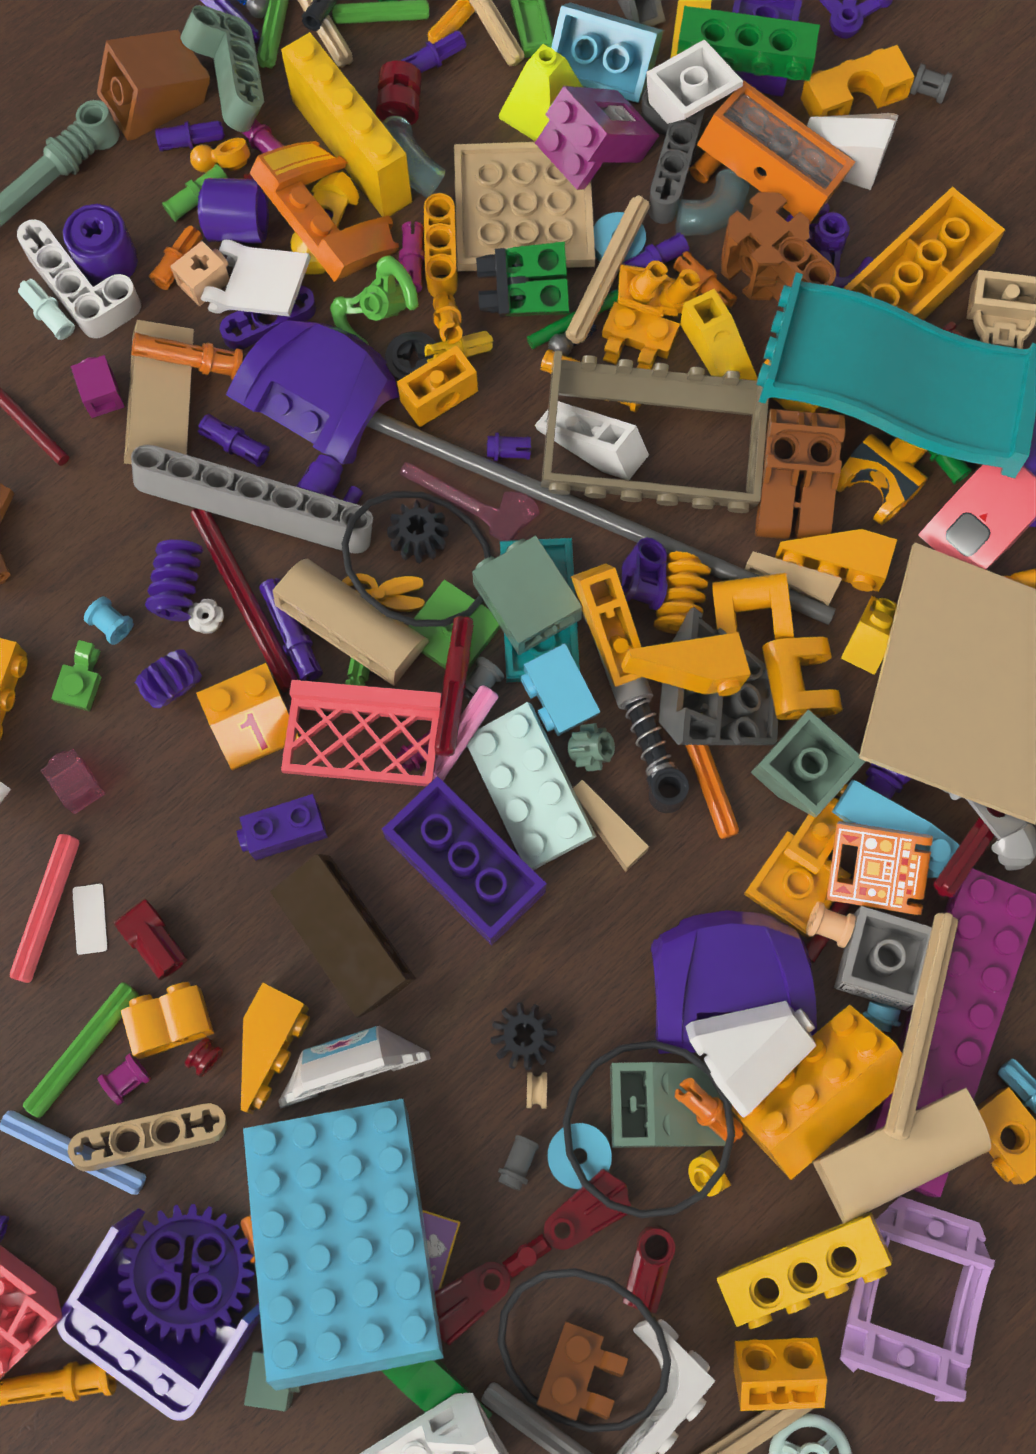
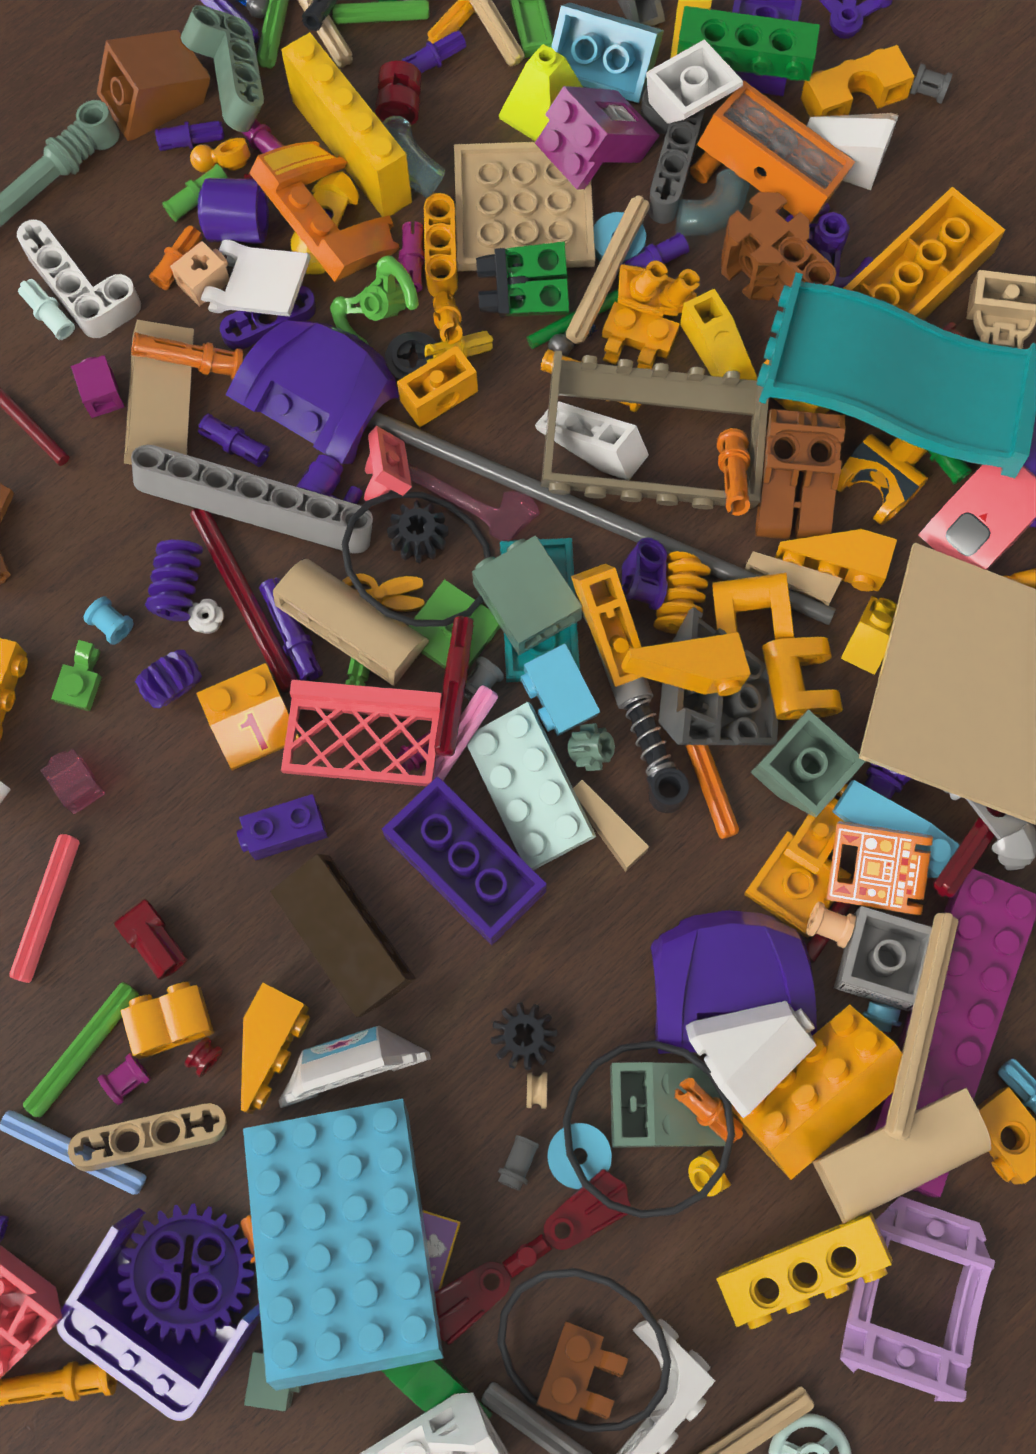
(89, 919): white sticker -> none
(99, 243): dark purple piece -> none
(387, 464): none -> coral tile
(507, 447): dark purple pin -> none
(649, 1272): dark red piece -> none
(708, 278): orange pin -> none
(734, 462): none -> orange pin
(779, 1374): light orange brick -> none

